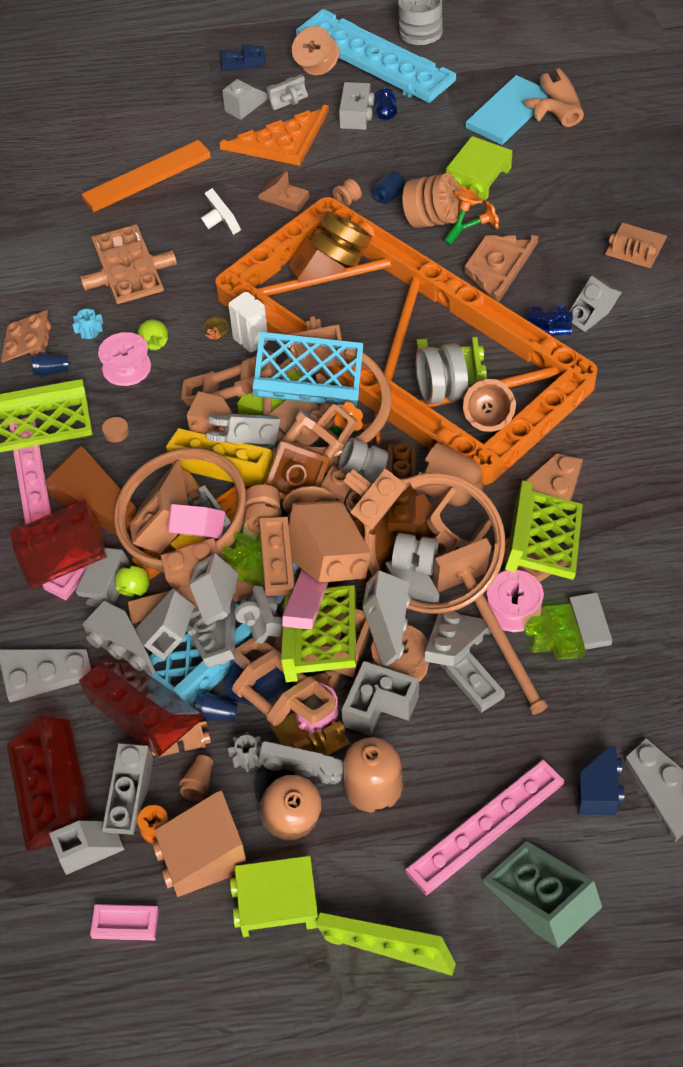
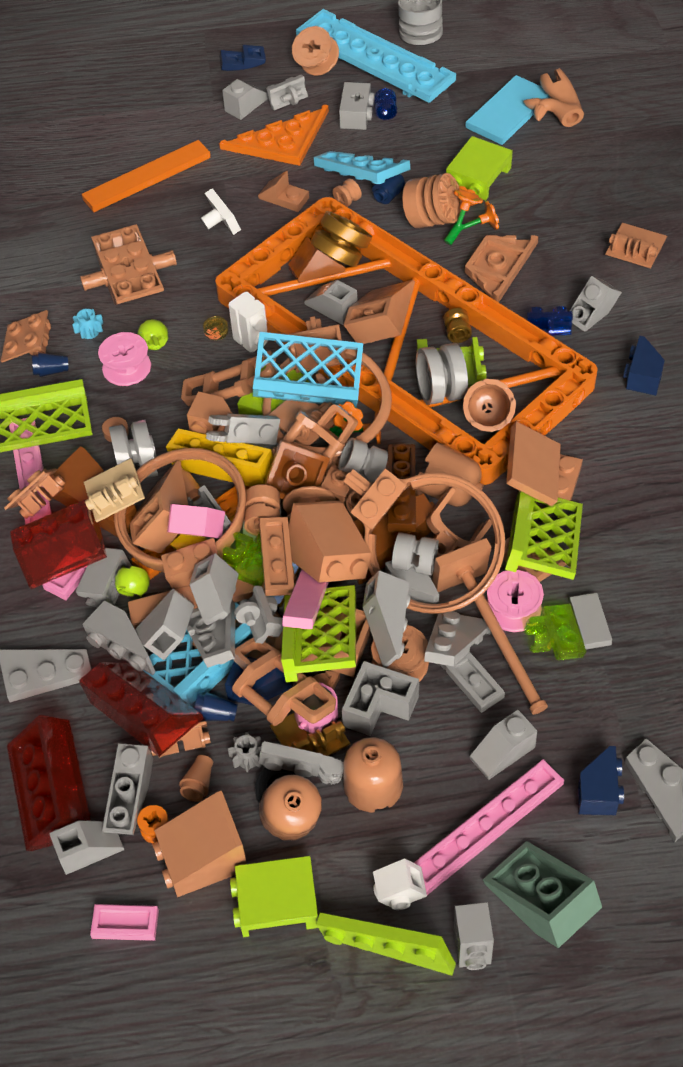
(24, 498): none -> nougat hinge
(113, 490): none -> tan hinge
(139, 448): none -> light grey wheel
(333, 300): none -> light grey slope
(361, 166): none -> medium azure wing
(379, 313): none -> nougat slope
(399, 884): none -> white brick
(457, 325): none -> pearl gold wheel
(473, 935): none -> light grey brick
(504, 744): none -> light grey slope
(533, 464): none -> nougat tile
(646, 368): none -> dark blue slope

